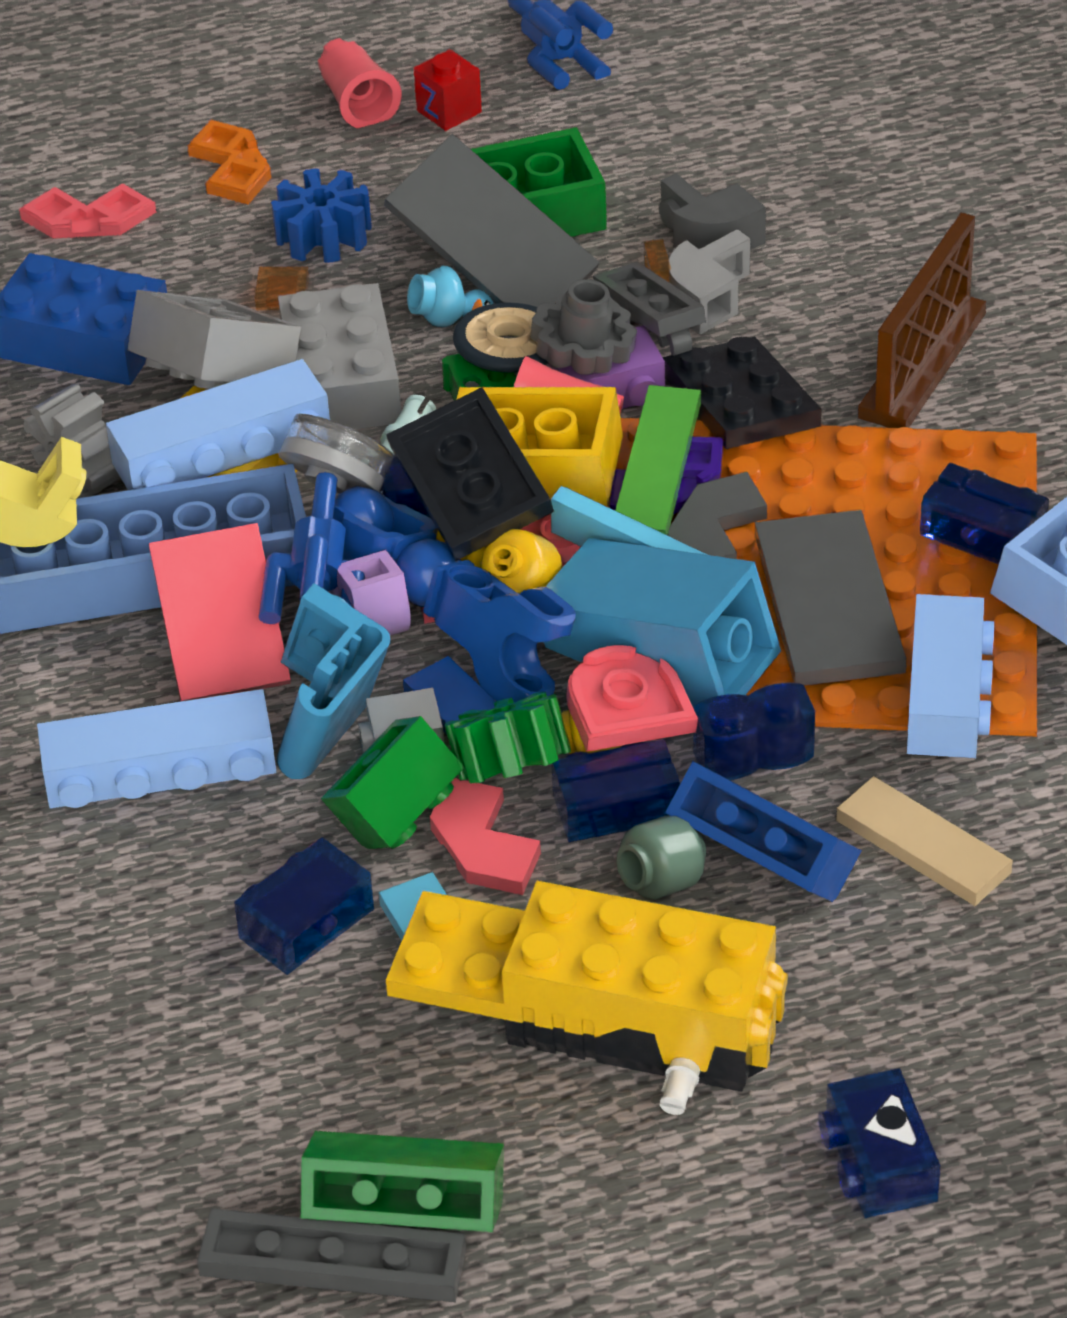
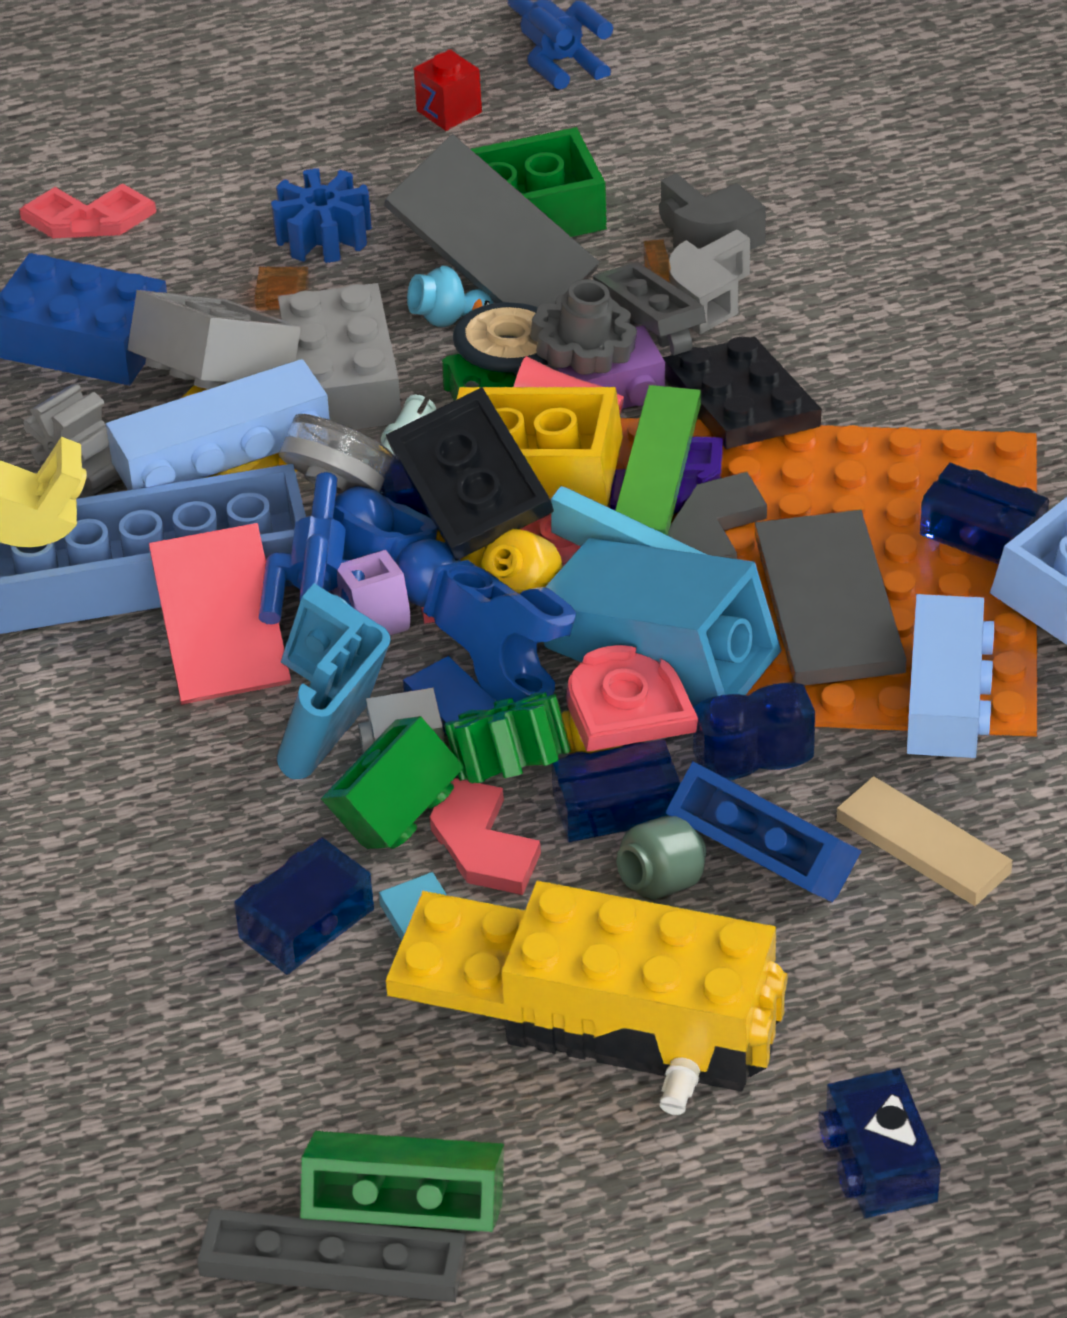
(156, 749): light blue brick -> none
(242, 166): orange tile -> none
(359, 84): coral plant -> none
(925, 331): reddish brown fence -> none

